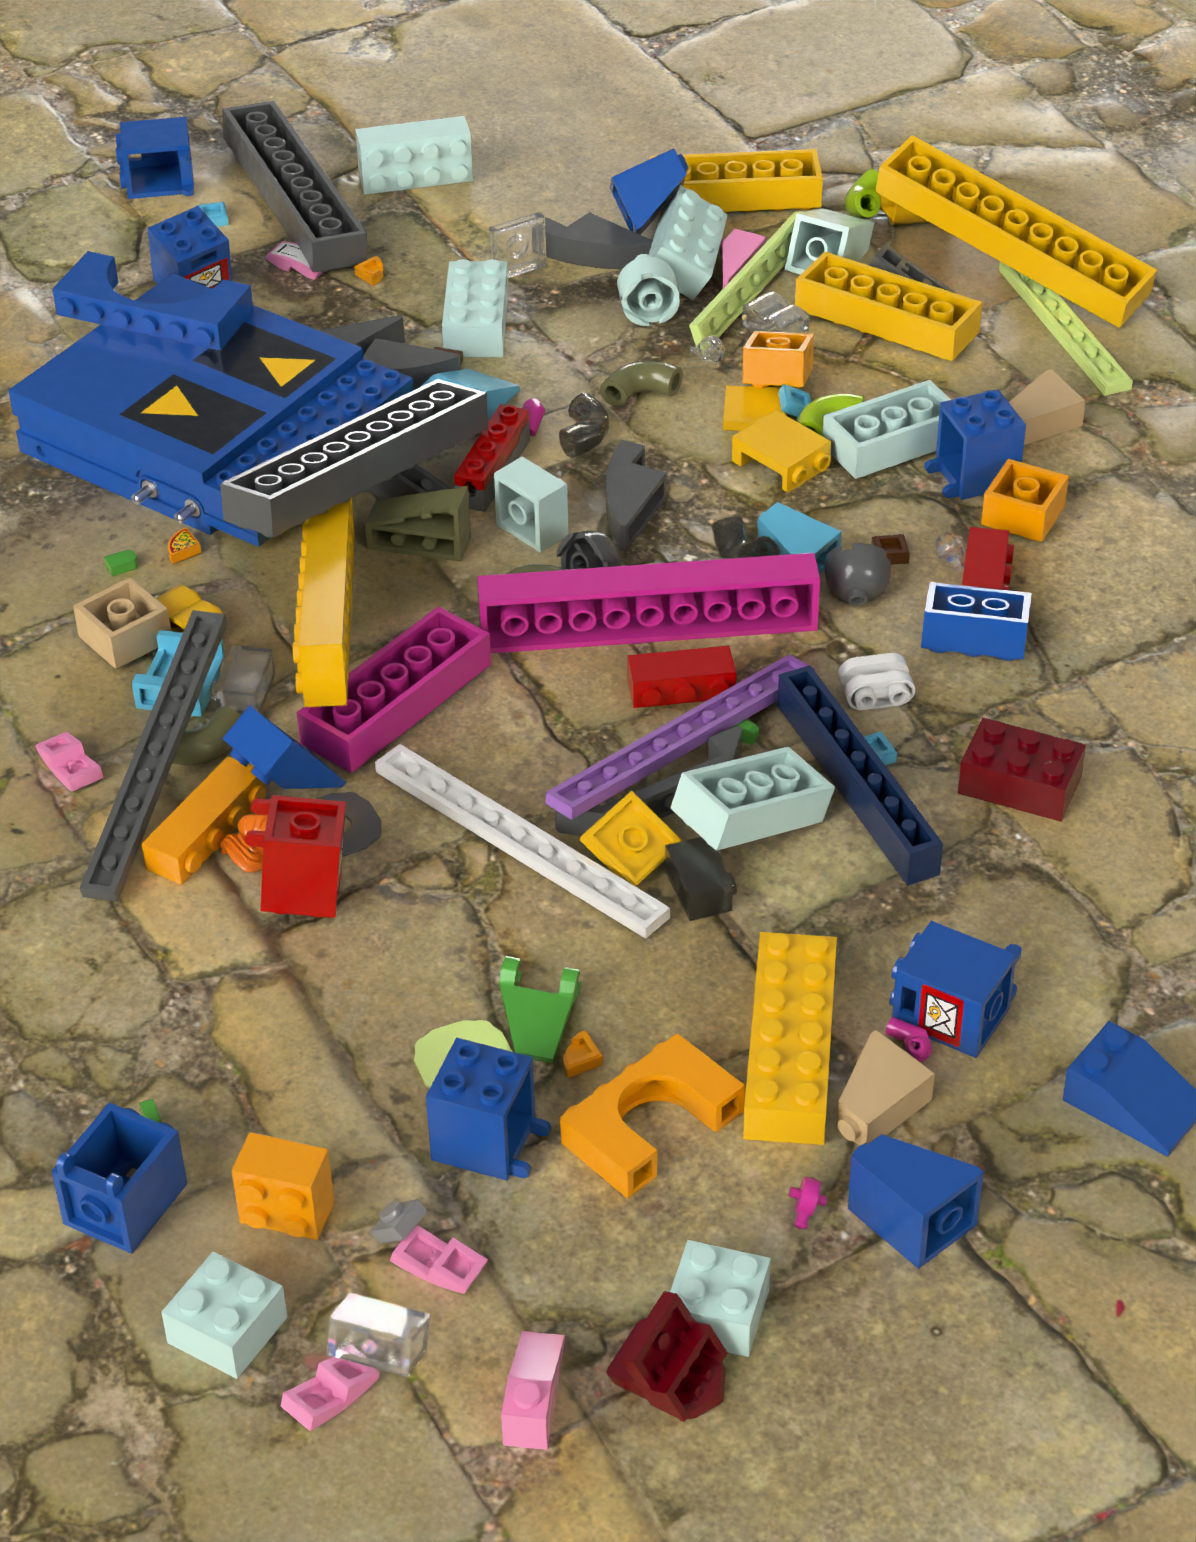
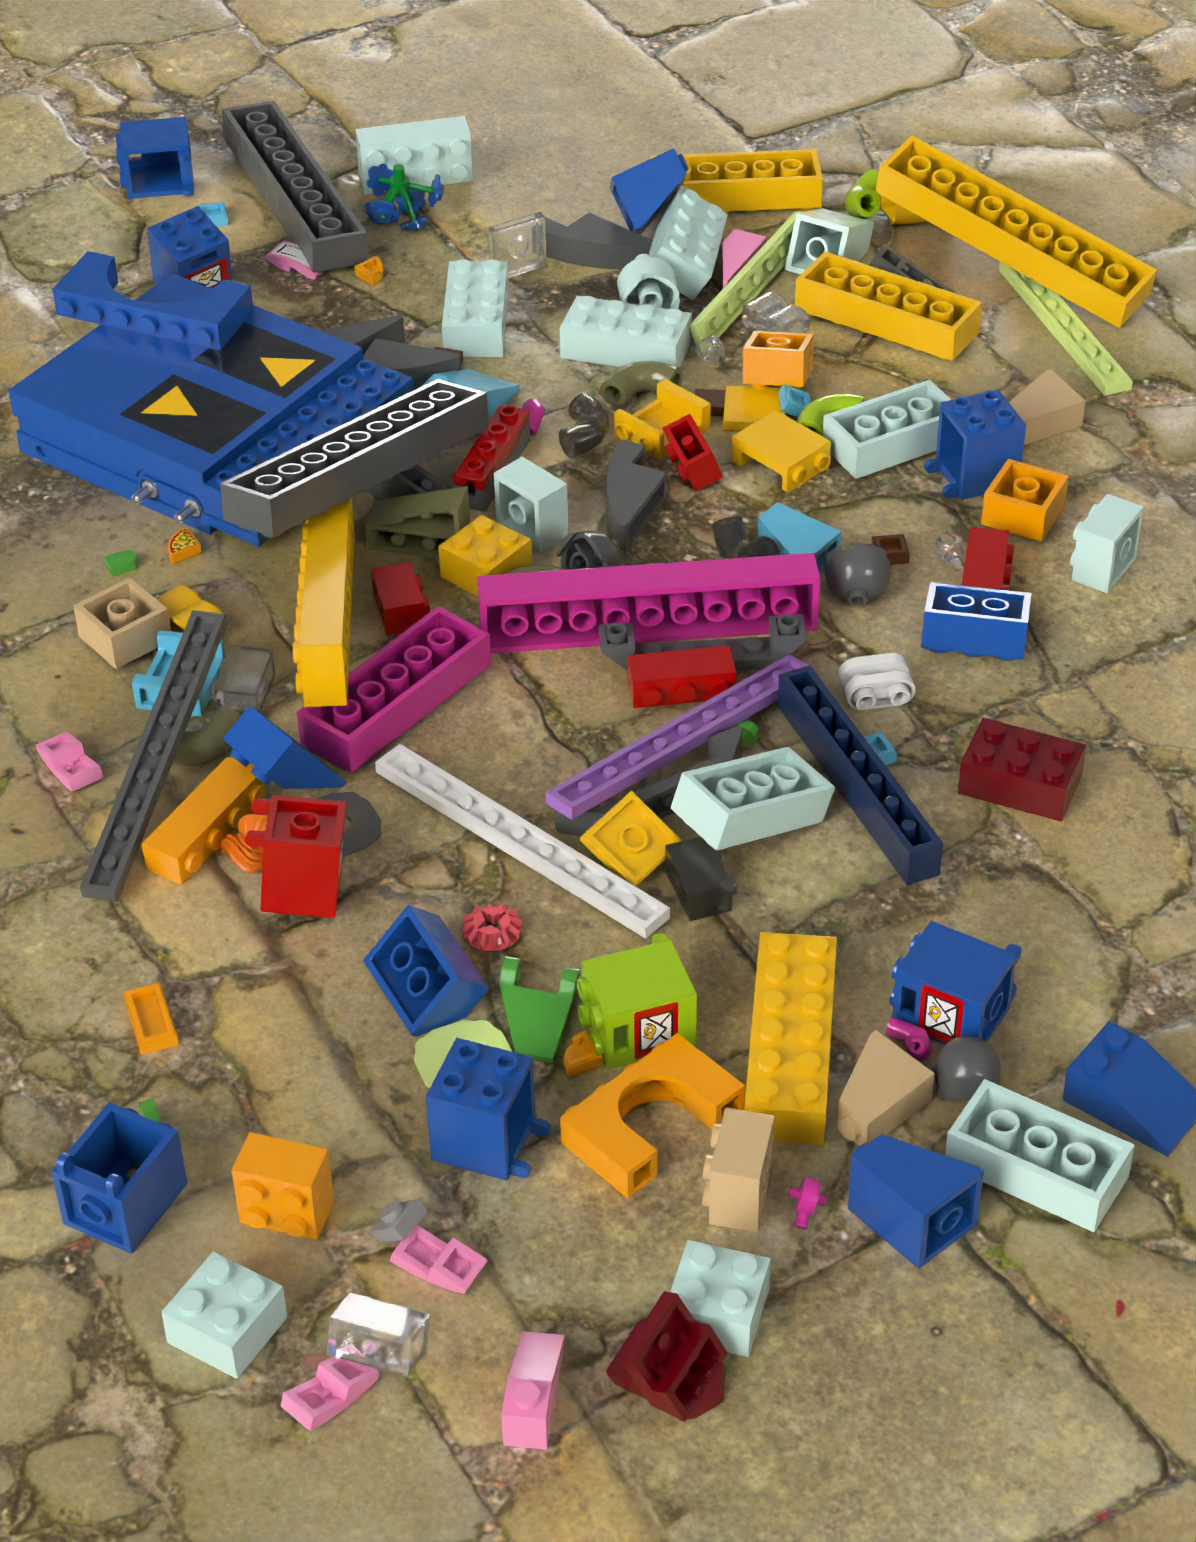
(150, 1018): none -> light orange tile
(399, 597): none -> red brick
(407, 195): none -> blue plant
(424, 972): none -> blue slope
(481, 550): none -> yellow brick
(489, 937): none -> coral gear
(623, 333): none -> light aqua brick
(636, 1001): none -> lime container
(646, 424): none -> yellow panel
(692, 452): none -> red brick
(715, 397): none -> reddish brown tile
(739, 1169): none -> tan brick
(753, 653): none -> dark grey slope
(963, 1067): none -> dark grey helmet
(1041, 1154): none -> light aqua brick
(1106, 543): none -> light aqua brick

